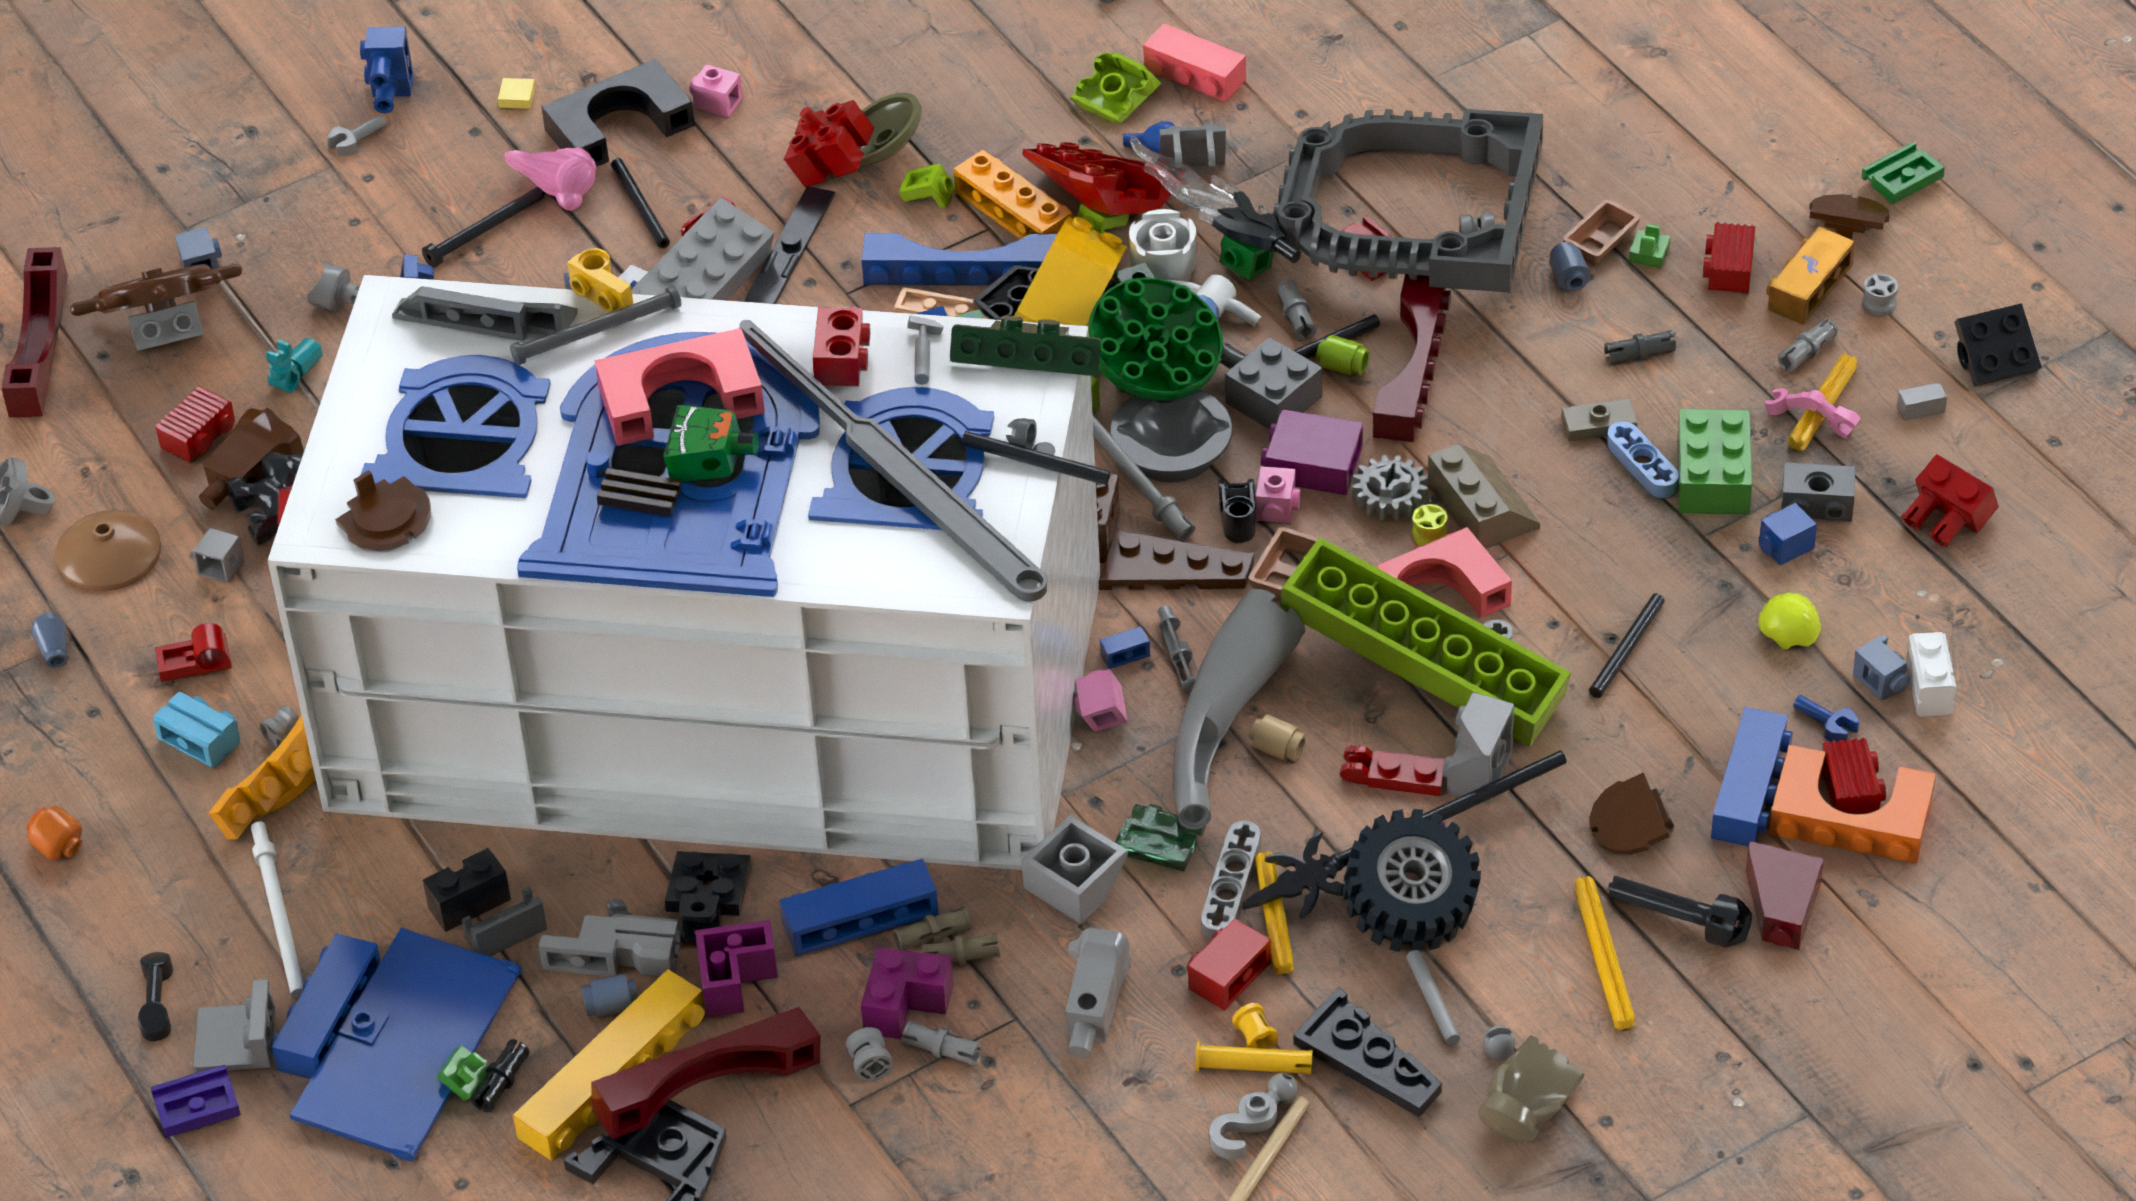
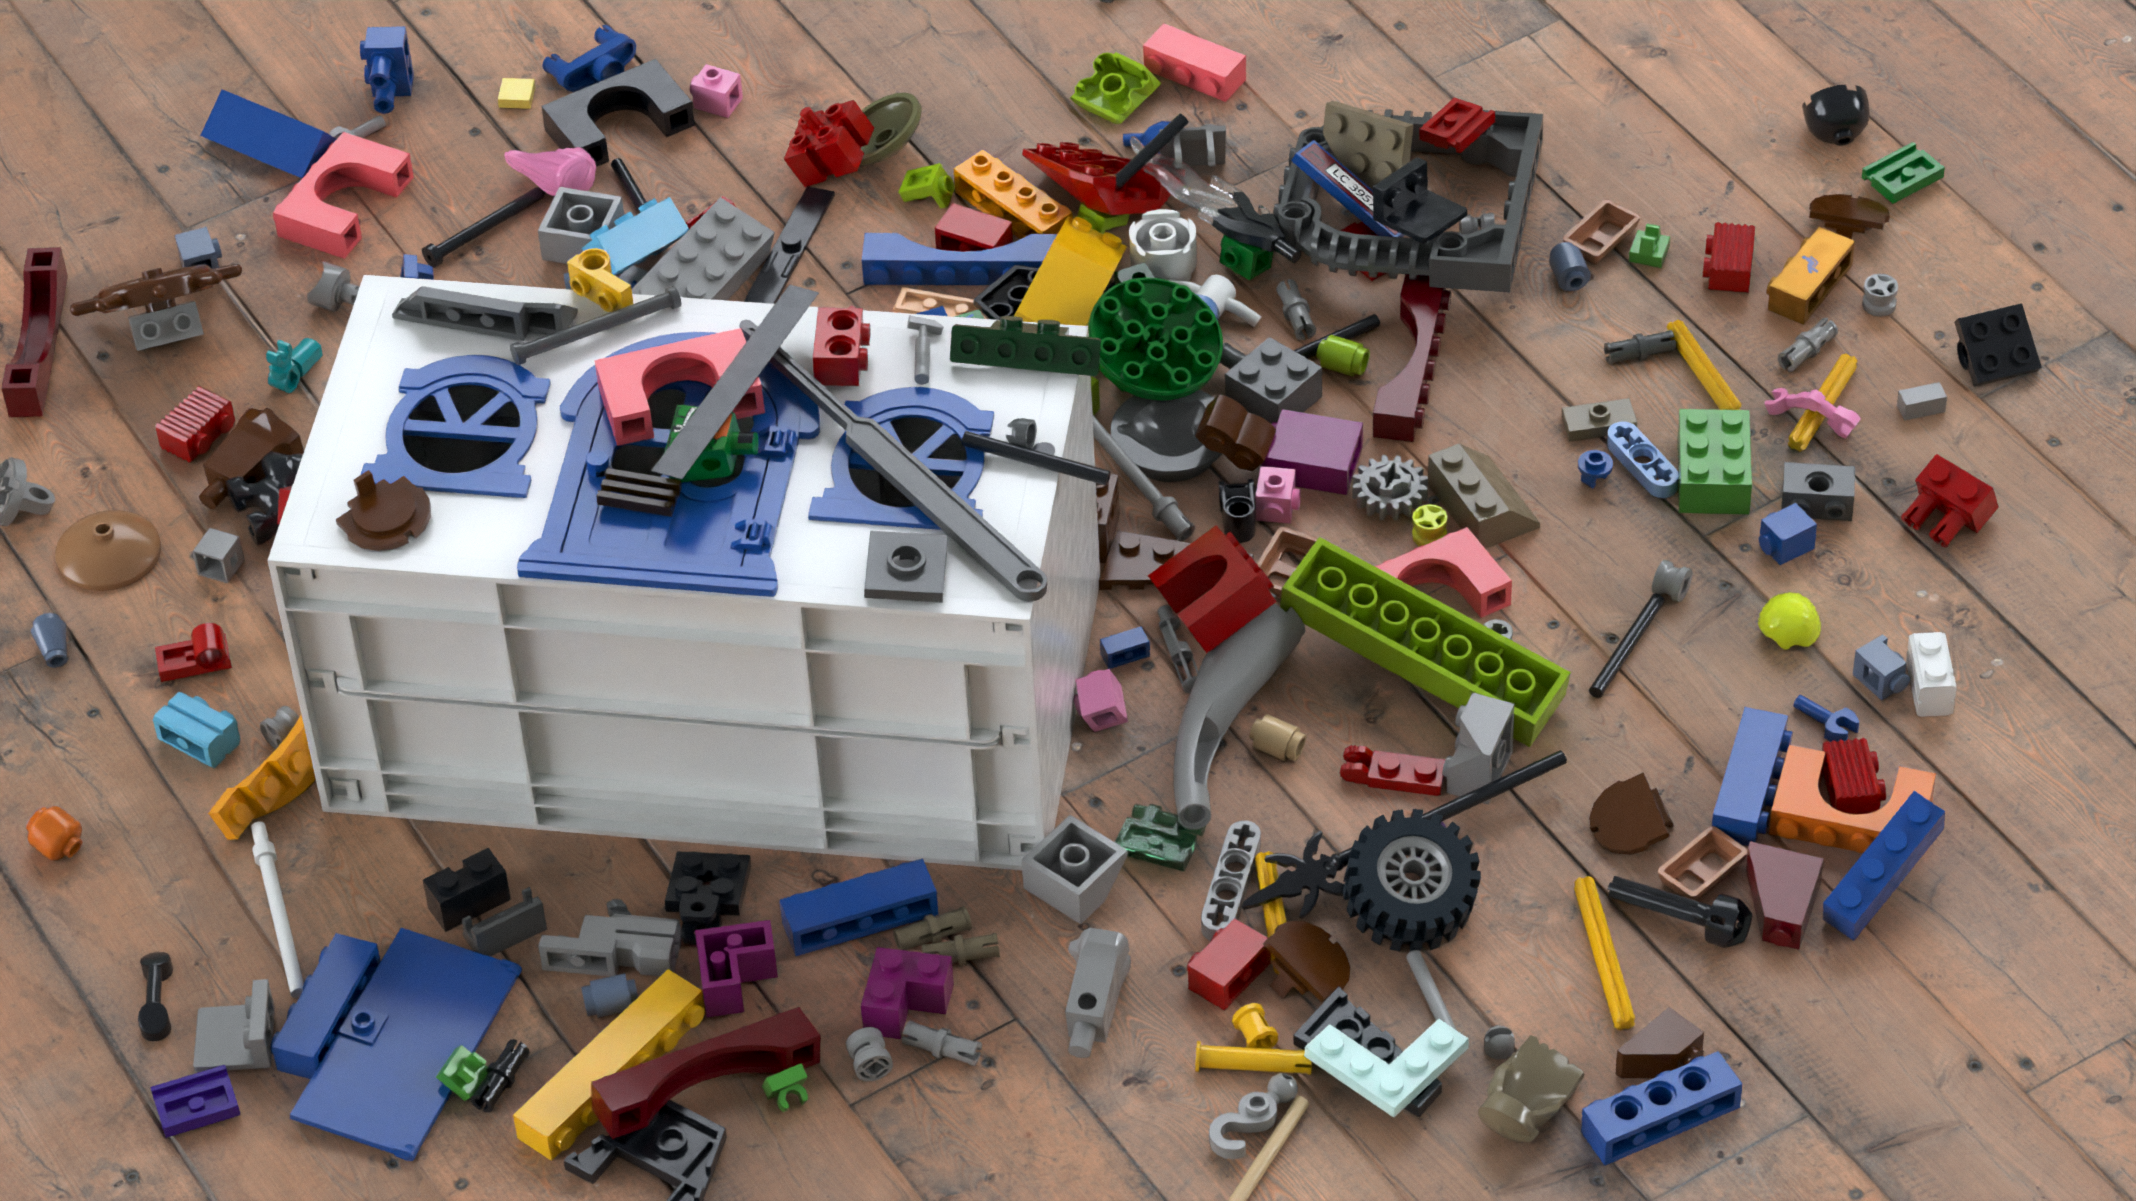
(265, 134): none -> blue brick
(345, 164): none -> coral arch
(572, 219): none -> light grey slope
(595, 65): none -> blue connector
(639, 235): none -> medium azure wedge
(735, 382): none -> sticker
(786, 1082): none -> bright green tile
(914, 583): none -> piece
(971, 230): none -> brick
(1150, 150): none -> black bar
(1235, 433): none -> reddish brown brick
(1236, 585): none -> red arch
(1307, 960): none -> reddish brown piece
(1341, 185): none -> tile
(1367, 141): none -> dark tan plate
(1385, 1084): none -> light aqua plate
(1410, 208): none -> black bracket
(1456, 125): none -> red plate
(1594, 465): none -> blue plate
(1659, 1047): none -> slope
(1661, 1107): none -> blue brick
(1672, 580): none -> light grey wheel
(1689, 861): none -> nougat piece
(1703, 367): none -> yellow axle
(1837, 114): none -> black cylinder
(1883, 865): none -> blue brick

